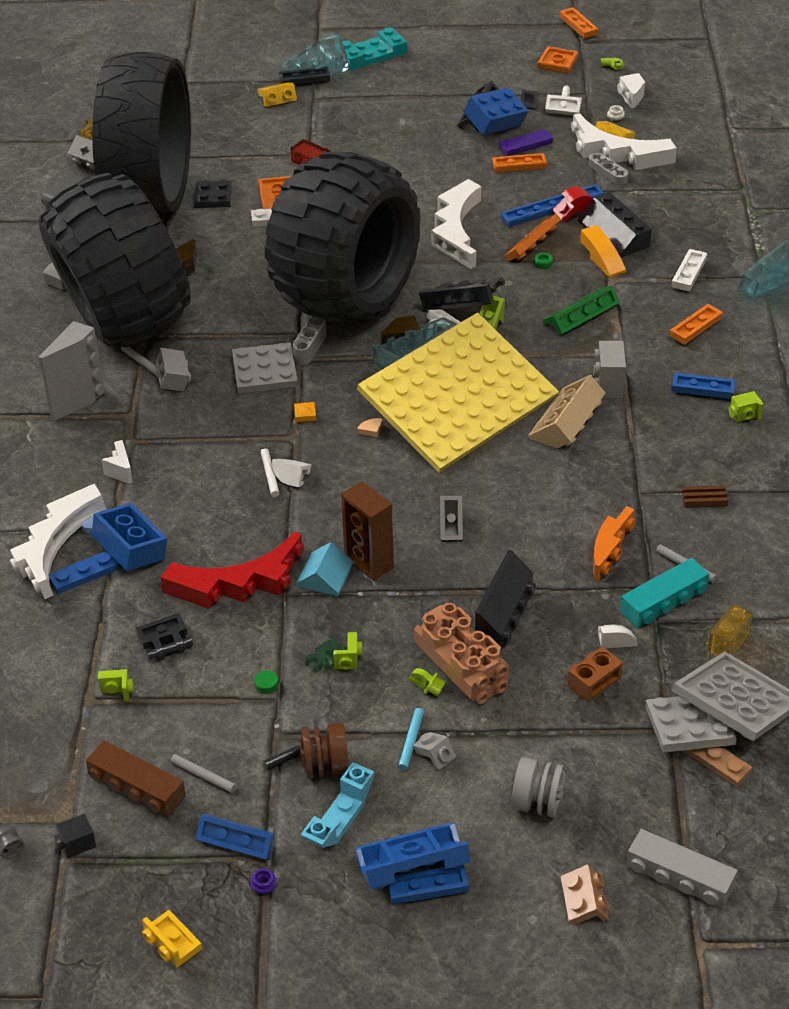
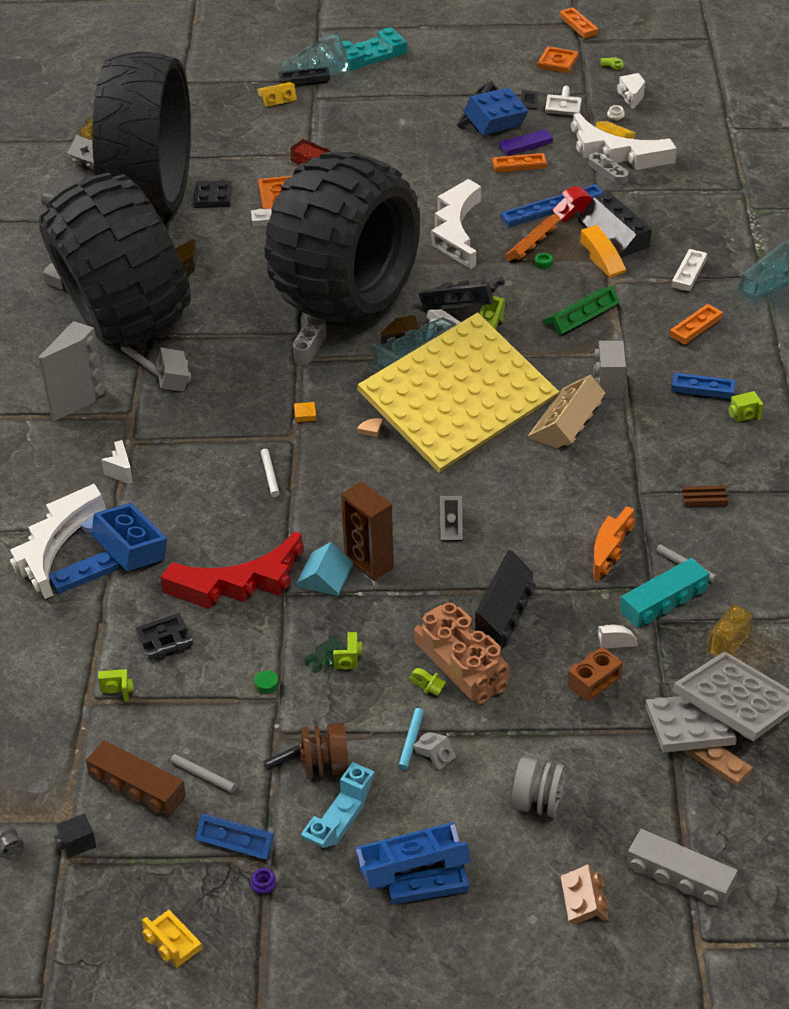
(264, 367): light grey plate -> none
(290, 471): white brick -> none

